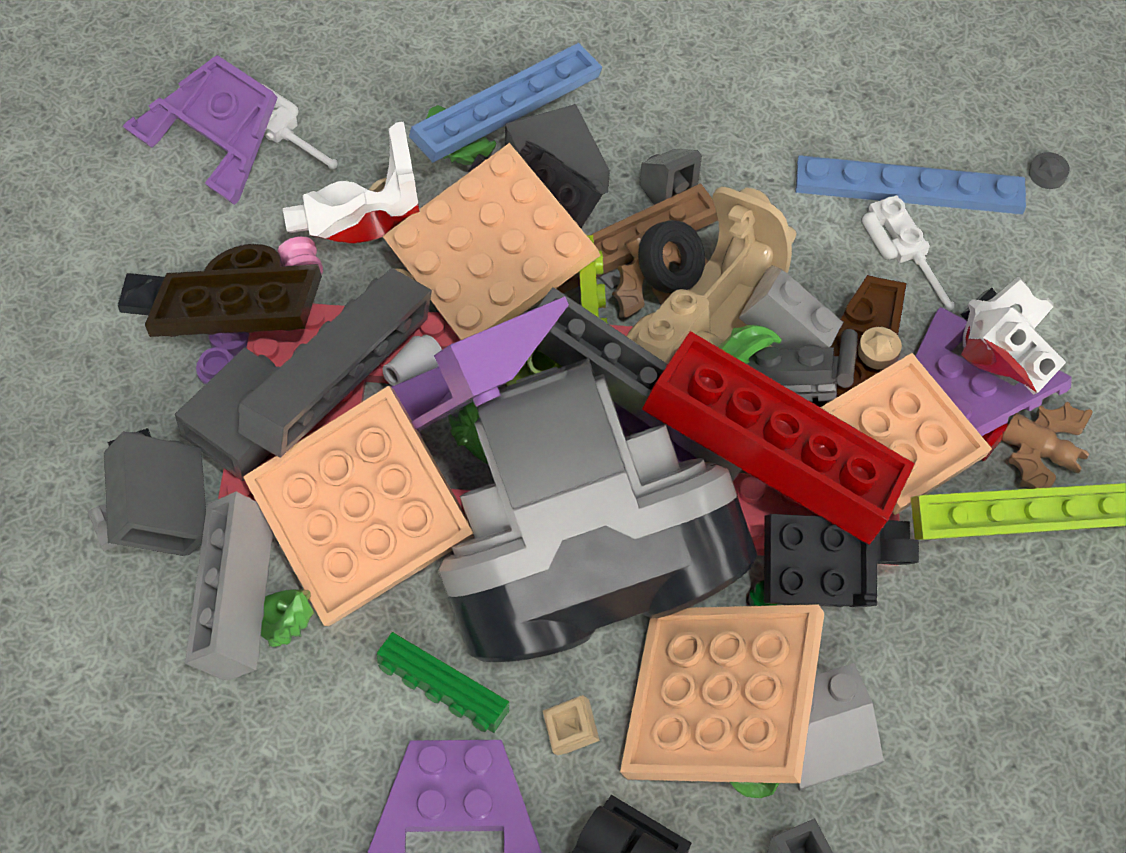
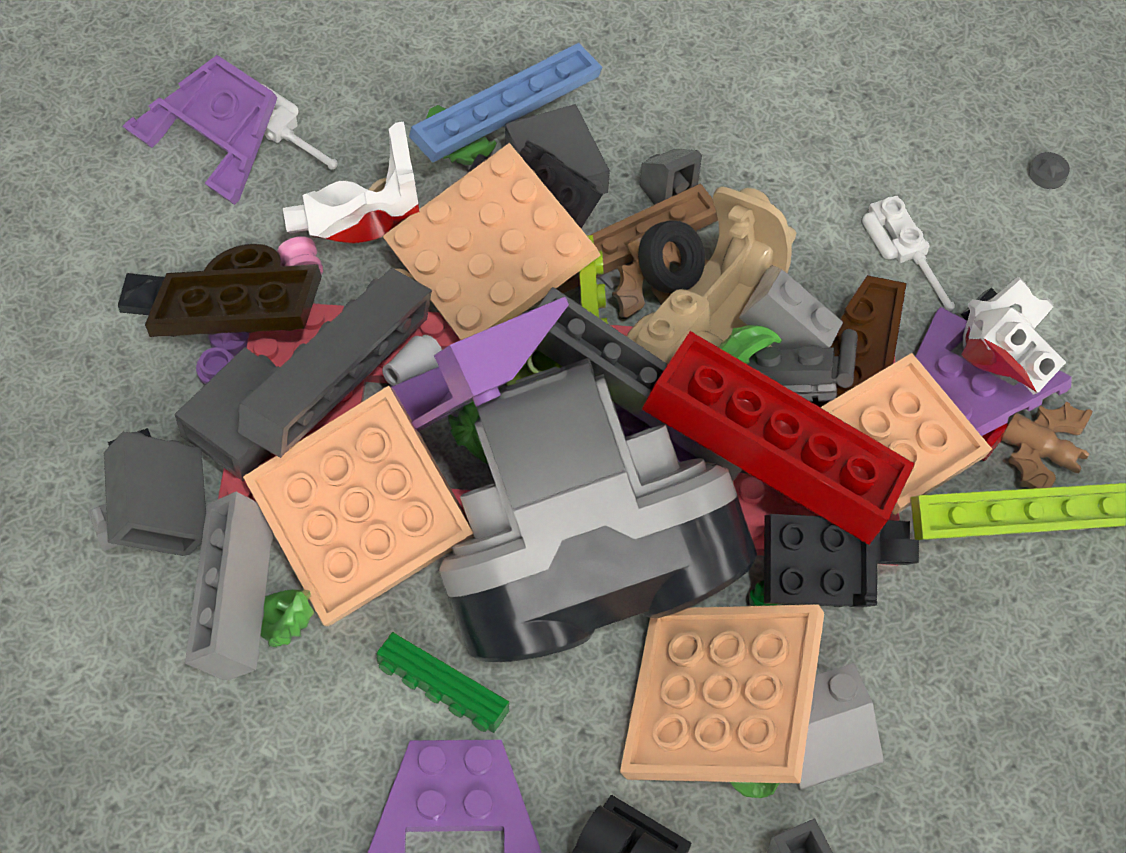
(571, 725): tan tile -> none
(879, 347): tan tile -> none
(911, 184): medium blue plate -> none

